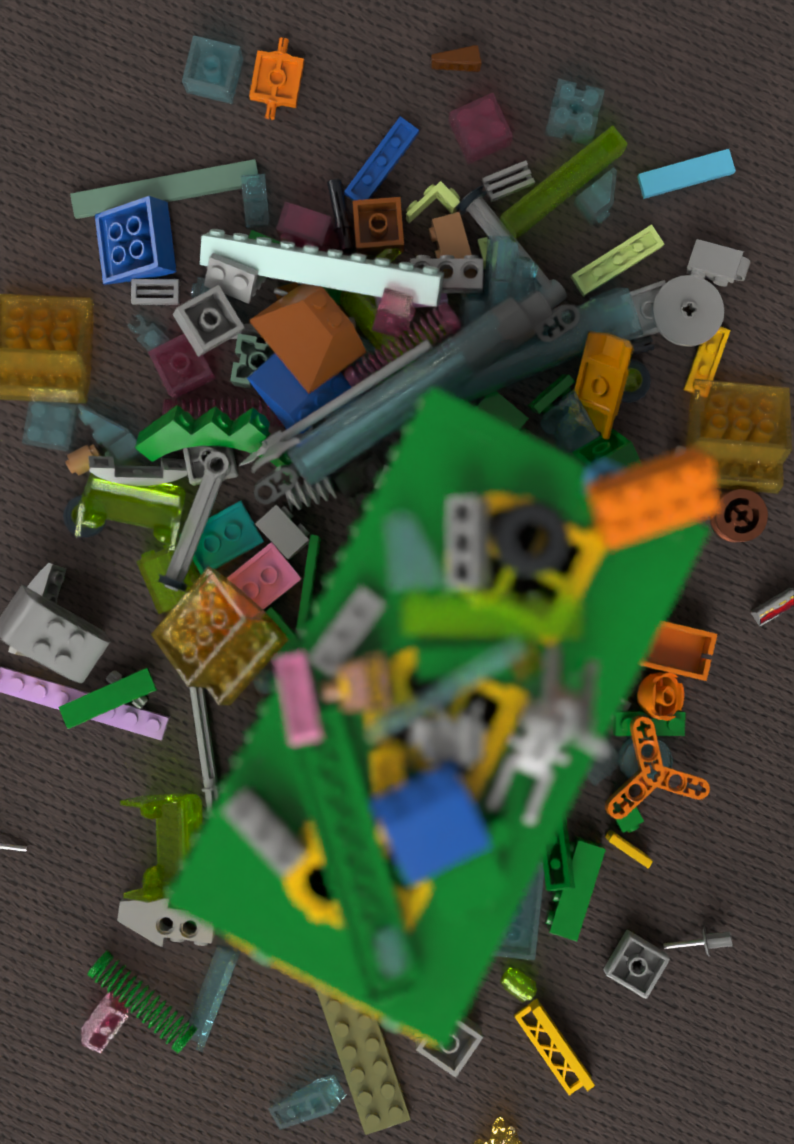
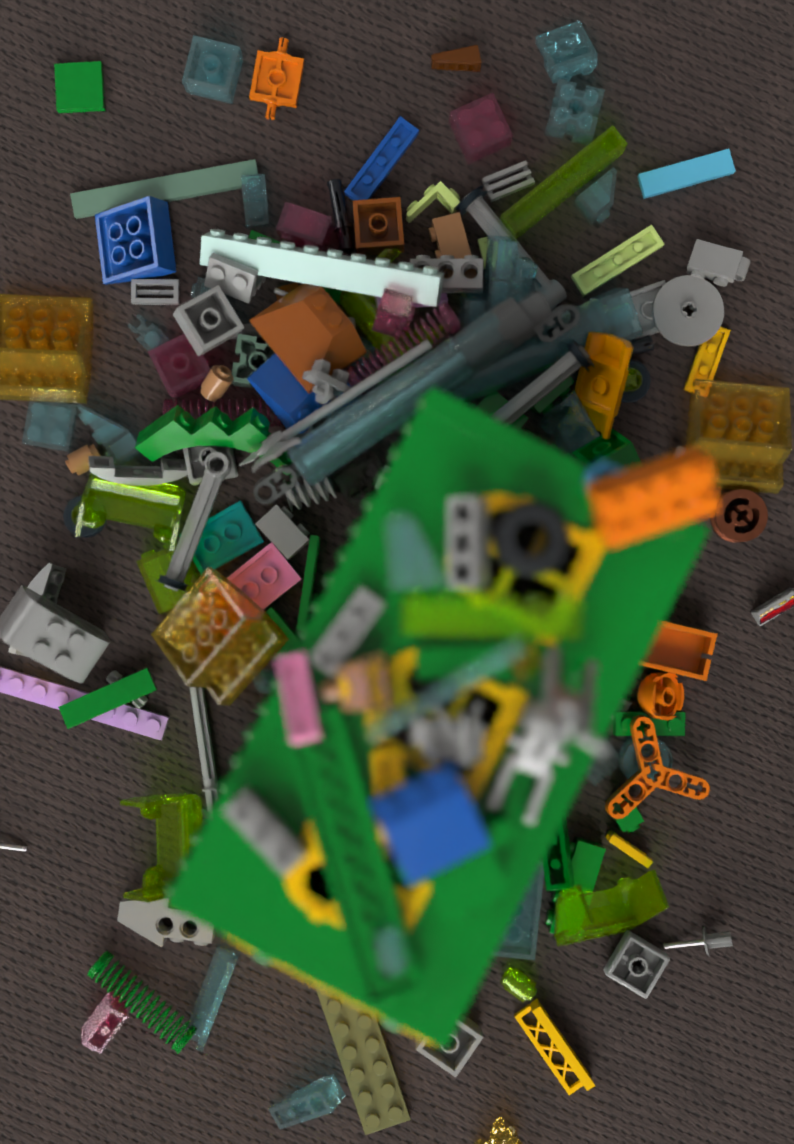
(79, 87): none -> green tile
(216, 383): none -> medium nougat brick
(326, 386): none -> light grey hips
(544, 383): none -> light grey piece
(567, 52): none -> clear light blue plate
(607, 911): none -> clear neon green windscreen

